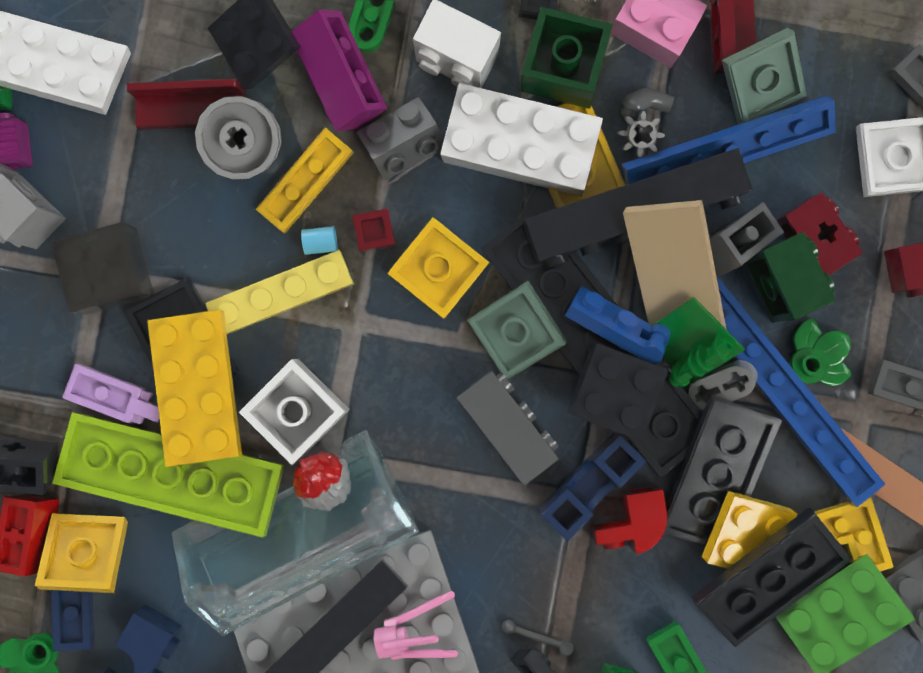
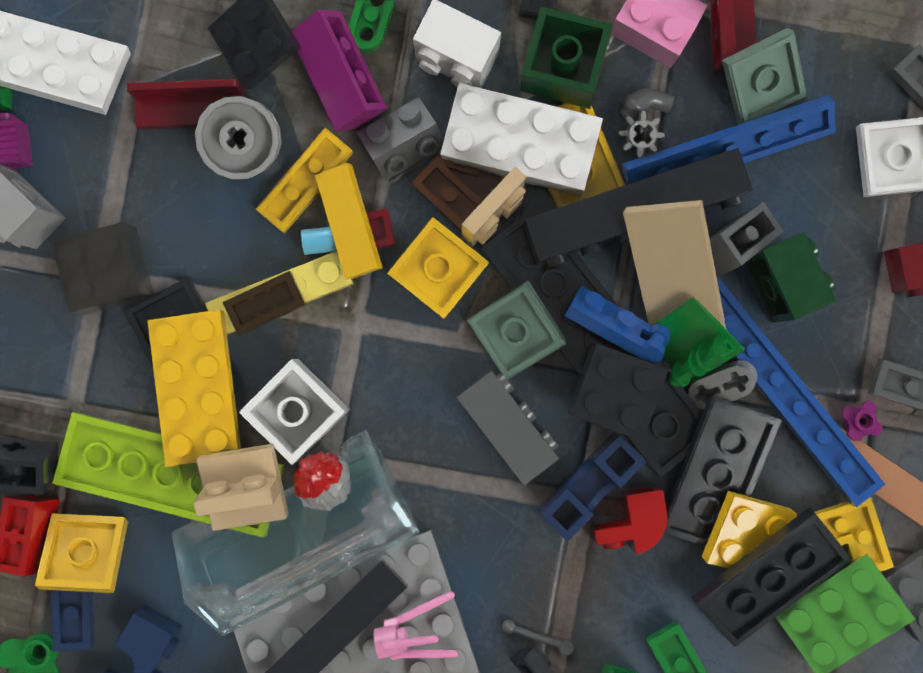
(110, 395): lavender hinge -> none
(241, 487): none -> tan bracket
(264, 303): none -> dark brown plate
(348, 221): none -> yellow tile
(454, 188): none -> reddish brown wing
(501, 201): none -> tan plate
(817, 213): dark red brick -> none
(824, 353): green plate -> none
(851, 423): none -> magenta plate

